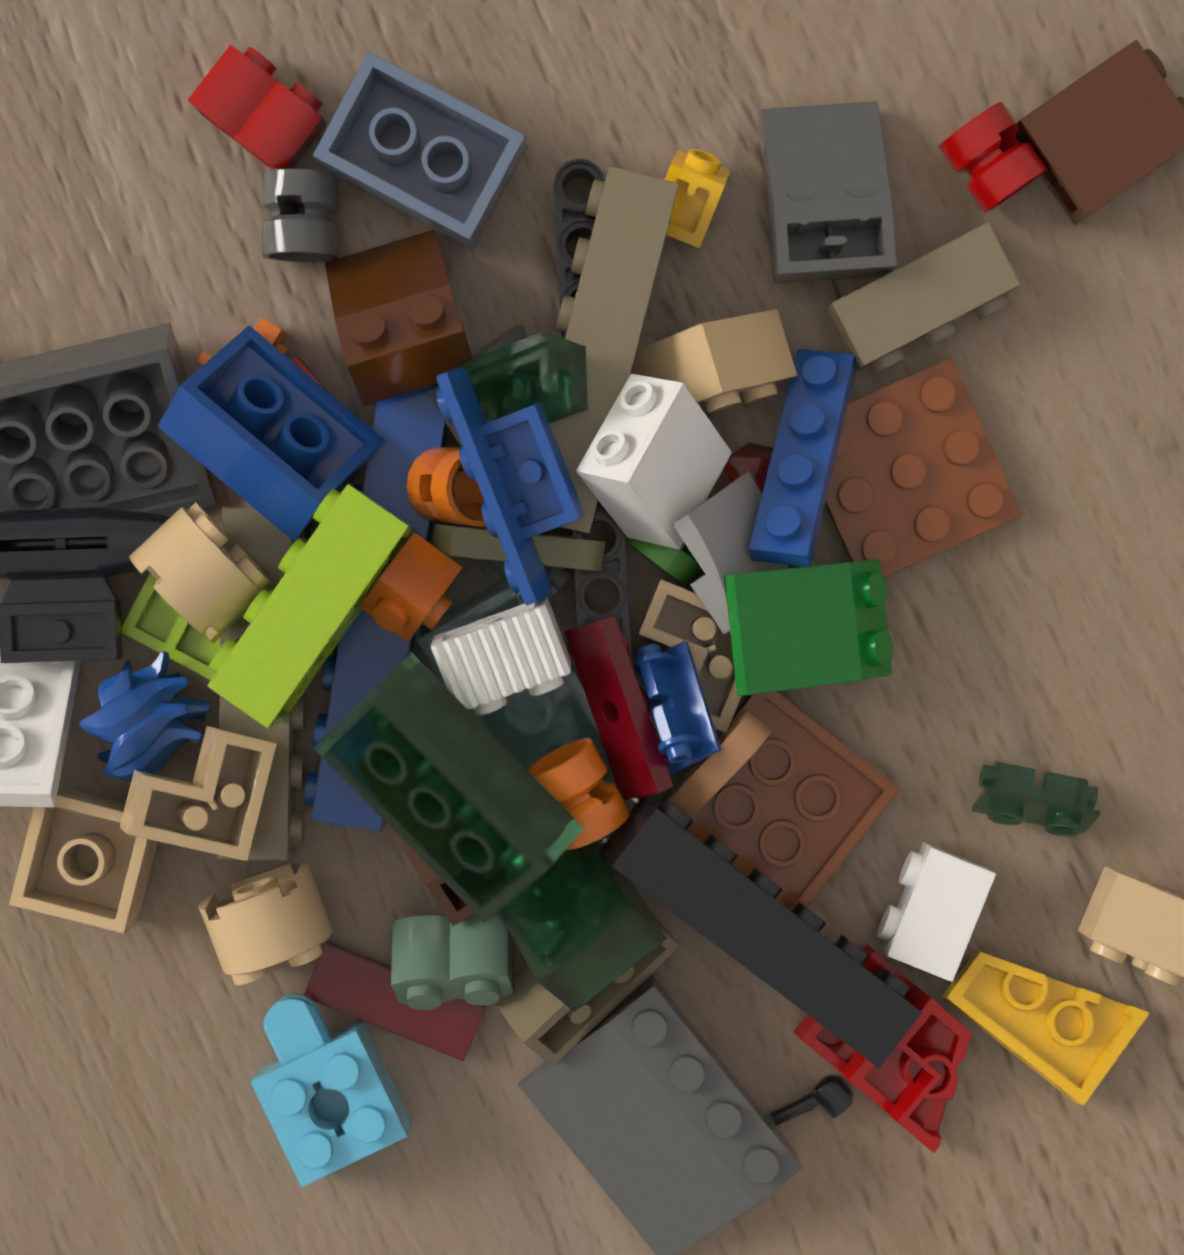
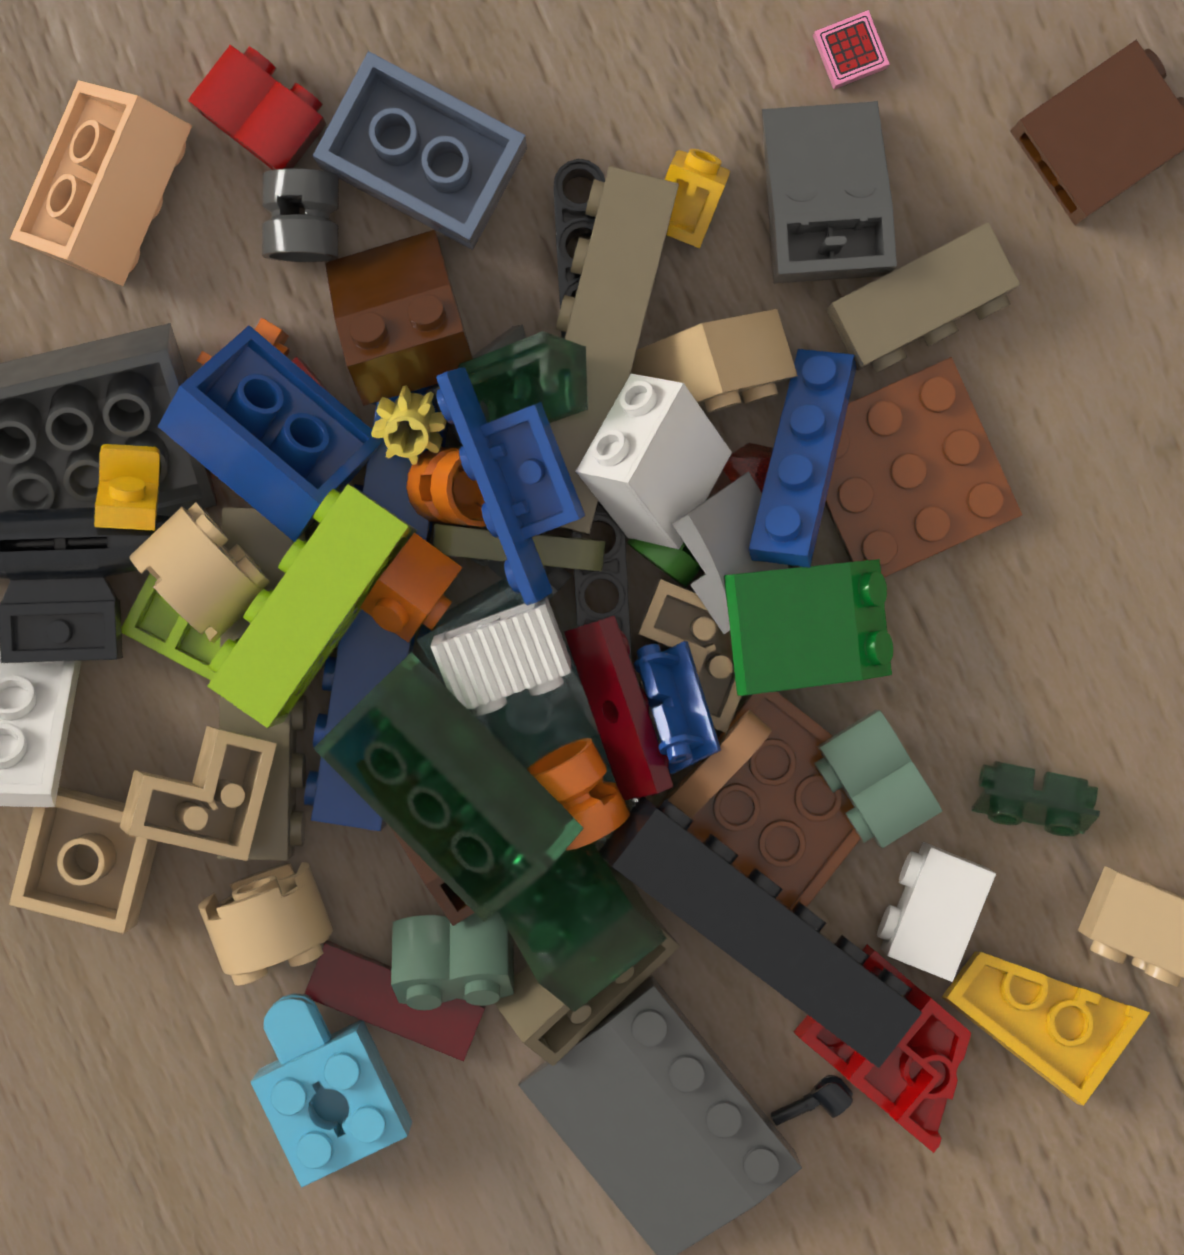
(102, 181): none -> light nougat slope
(127, 487): none -> yellow bracket
(143, 718): blue hair -> none
(396, 429): none -> light yellow gear
(851, 49): none -> tile
(877, 779): none -> sand green brick
(992, 157): red wheel -> none

